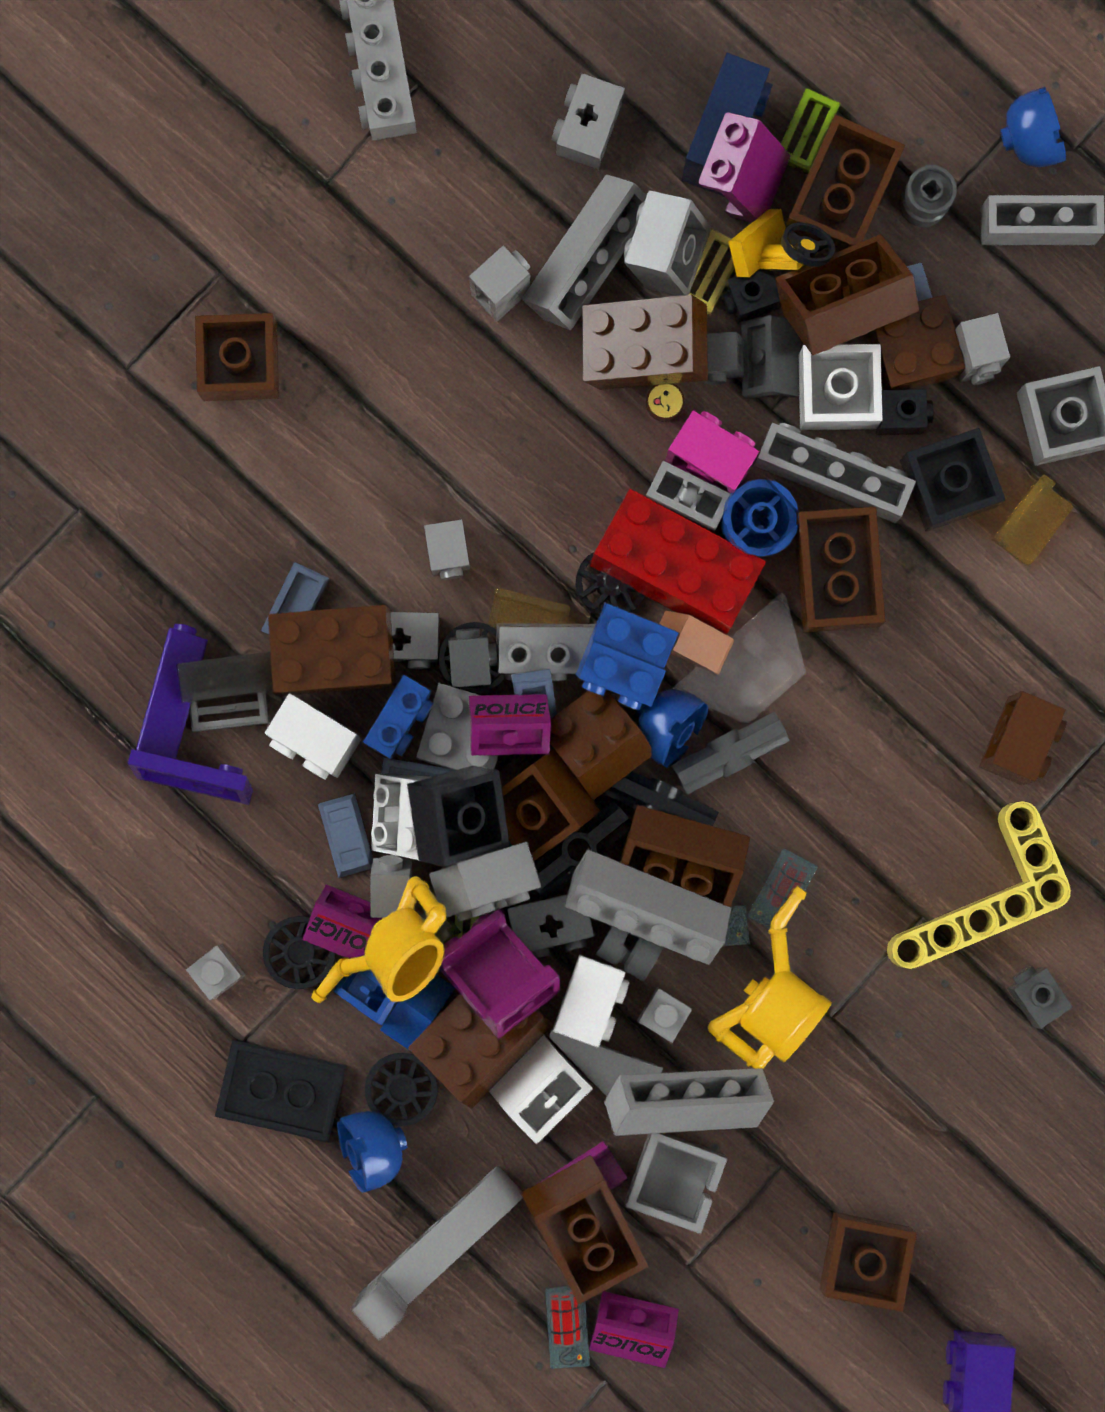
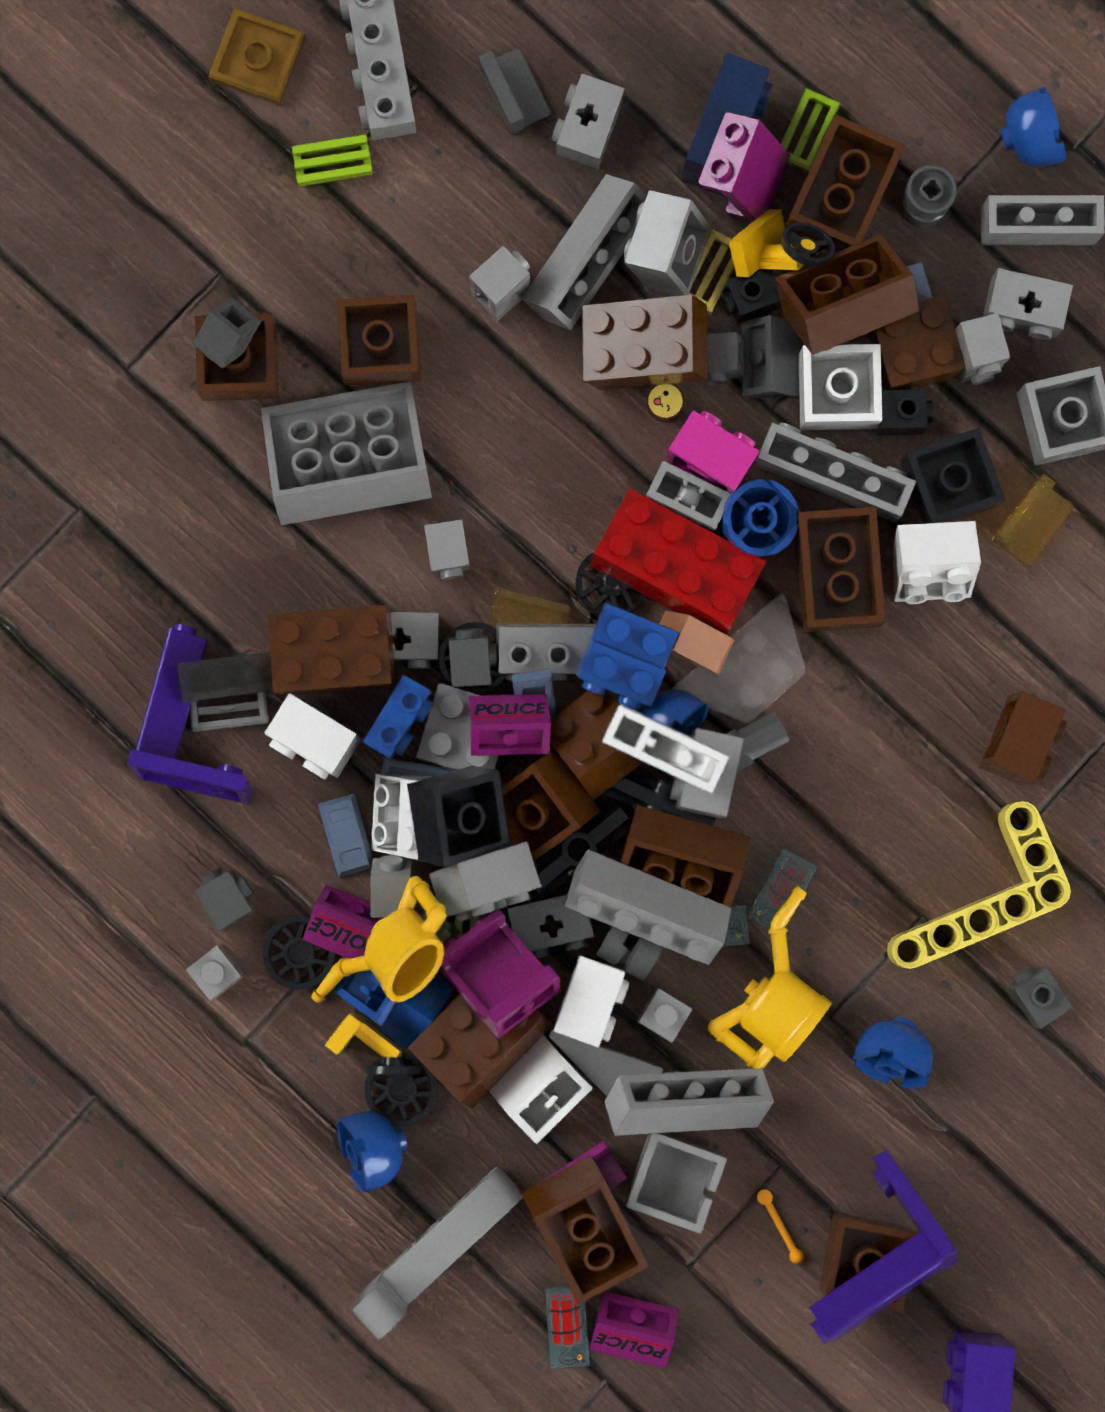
(225, 897): none -> dark grey brick
(226, 332): none -> dark grey brick
(257, 56): none -> pearl gold tile
(280, 1090): black tile -> none
(299, 592): sand blue tile -> none
(331, 146): none -> lime tile
(345, 453): none -> light grey slope
(378, 339): none -> reddish brown brick
(390, 1061): none -> yellow piece
(513, 89): none -> dark grey panel
(665, 748): none -> white slope
(698, 801): none -> light grey brick
(765, 1198): none -> light orange hinge
(893, 1273): none -> dark purple piece
(895, 1051): none -> blue cylinder
(935, 561): none -> white slope
(1044, 296): none -> light grey brick

